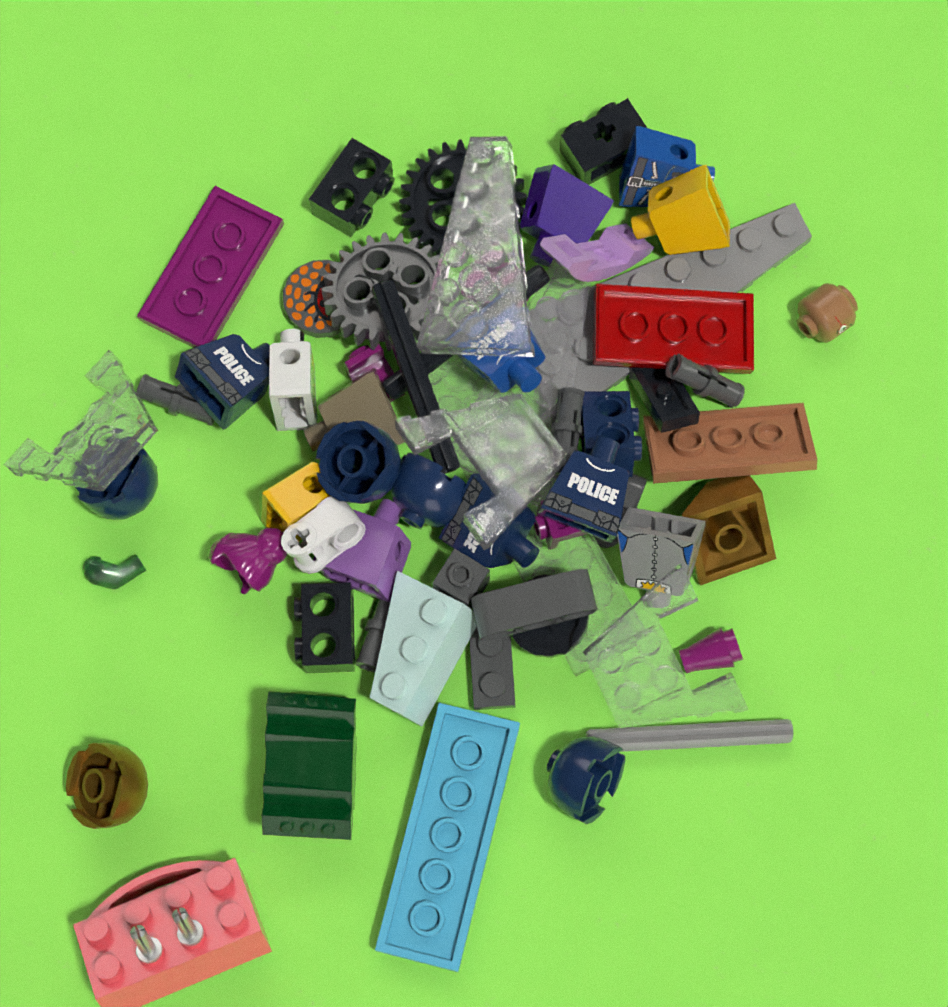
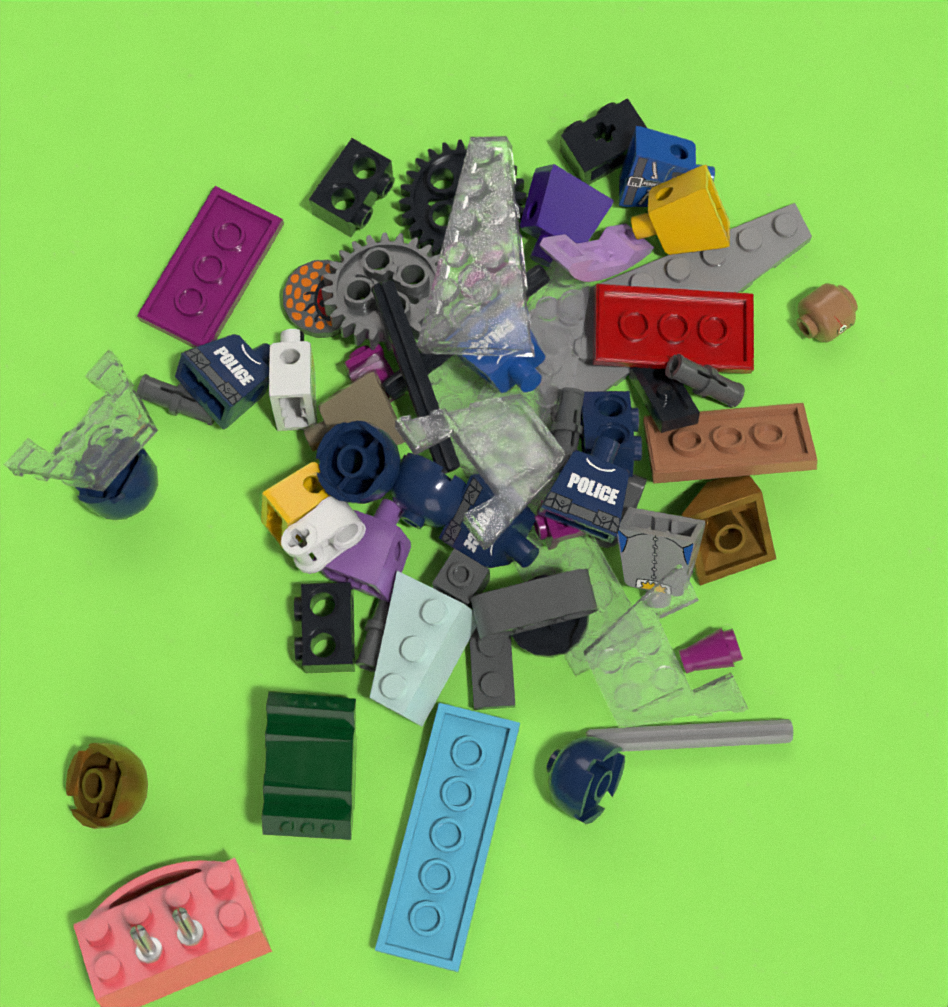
(112, 575): clear green arm -> none
(250, 555): magenta piece -> none

